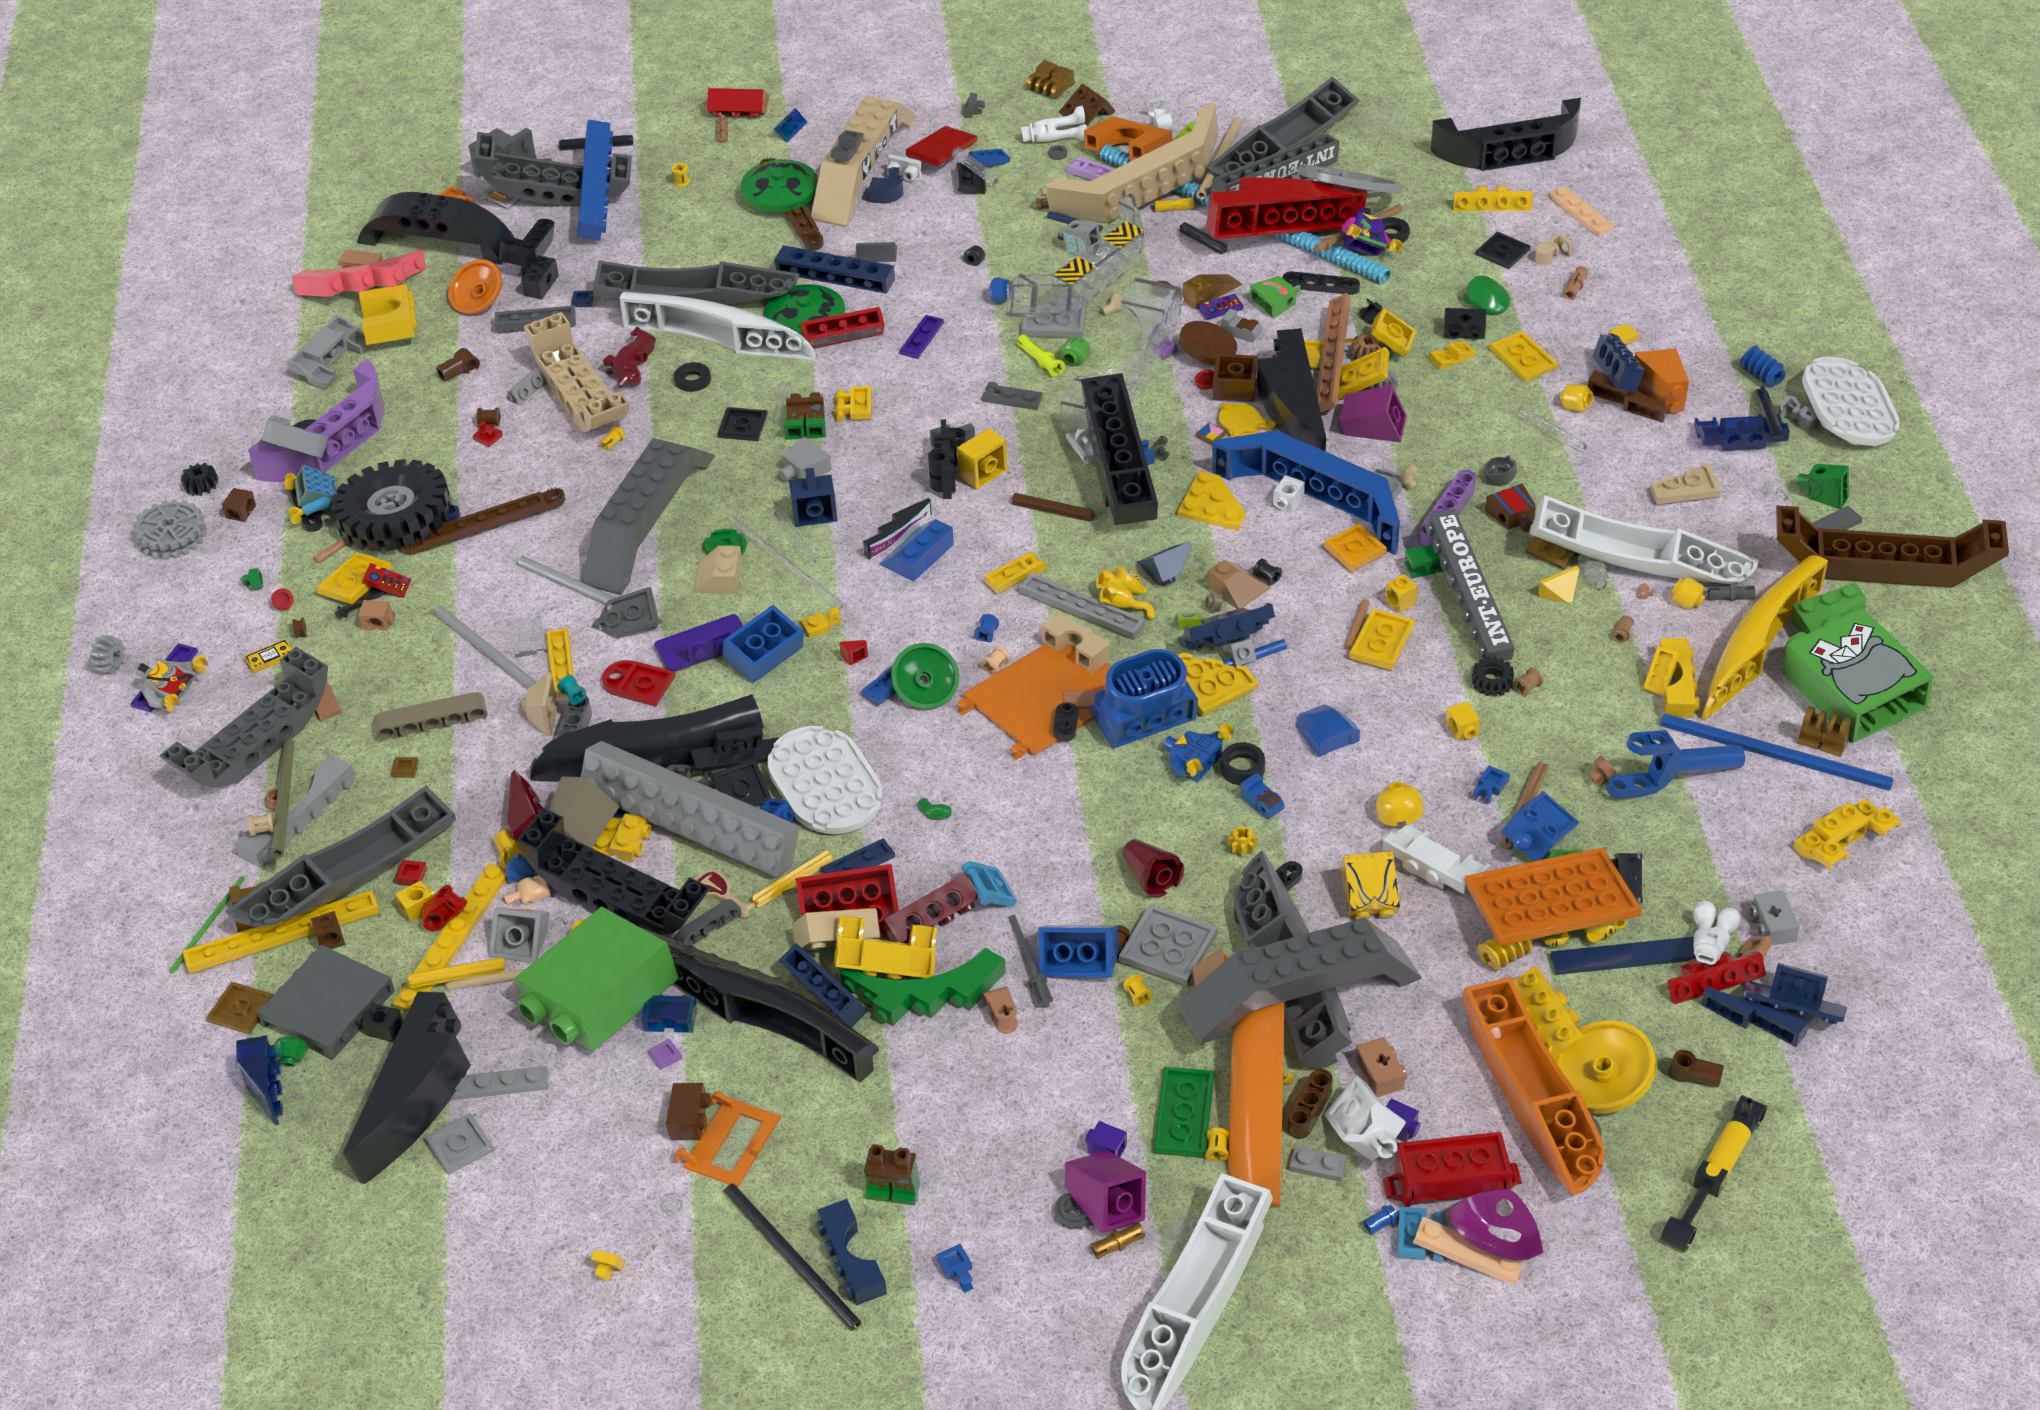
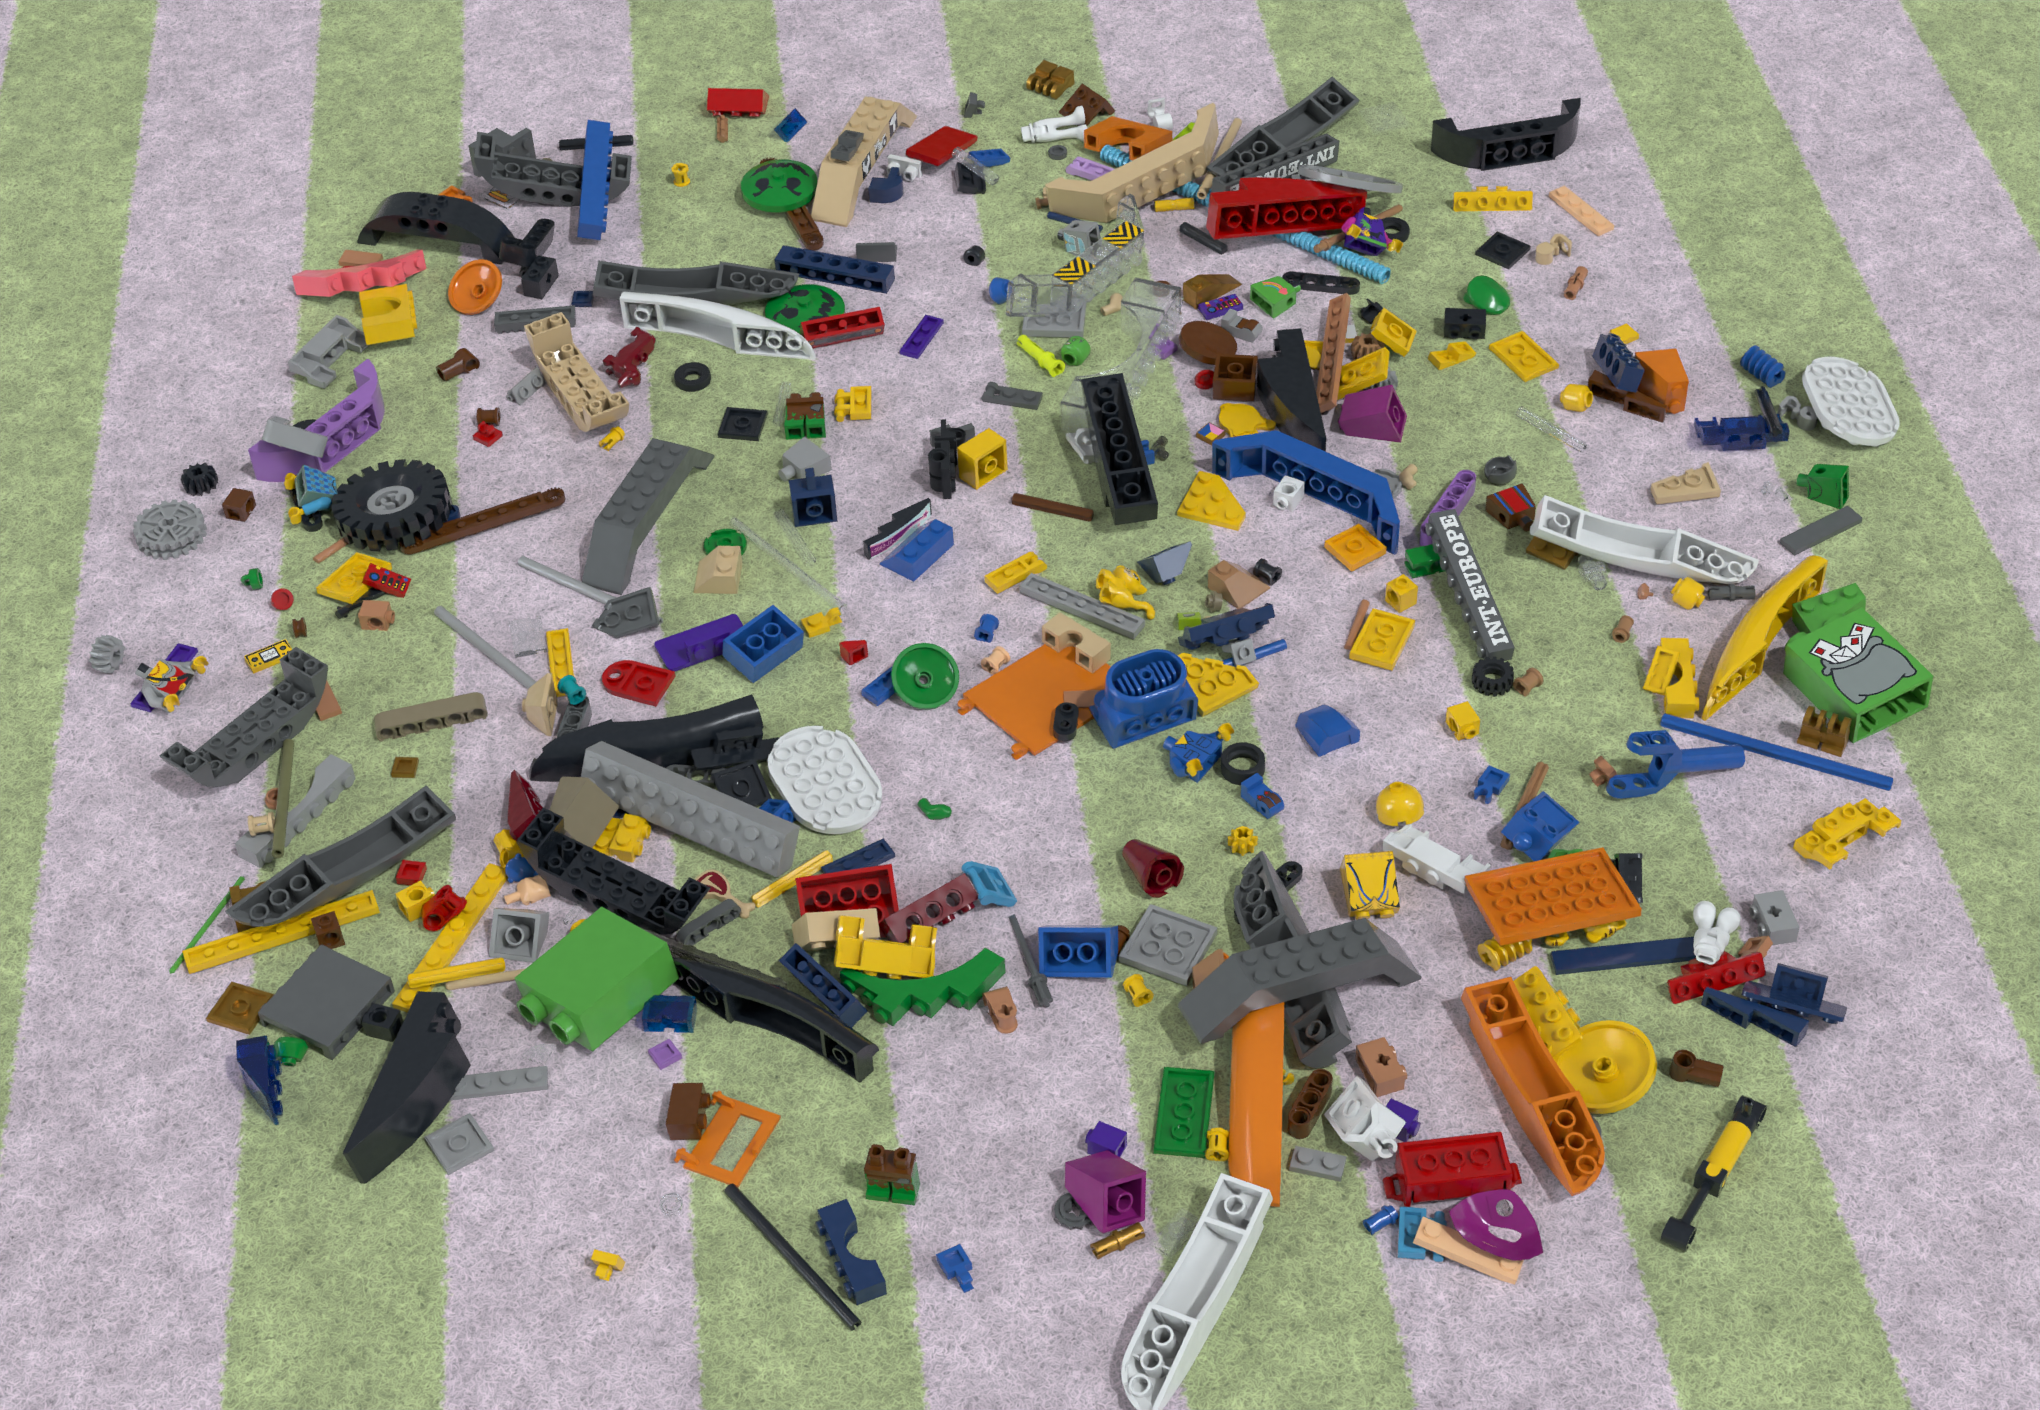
(1560, 586): yellow slope -> none
(1893, 555): reddish brown slope -> none

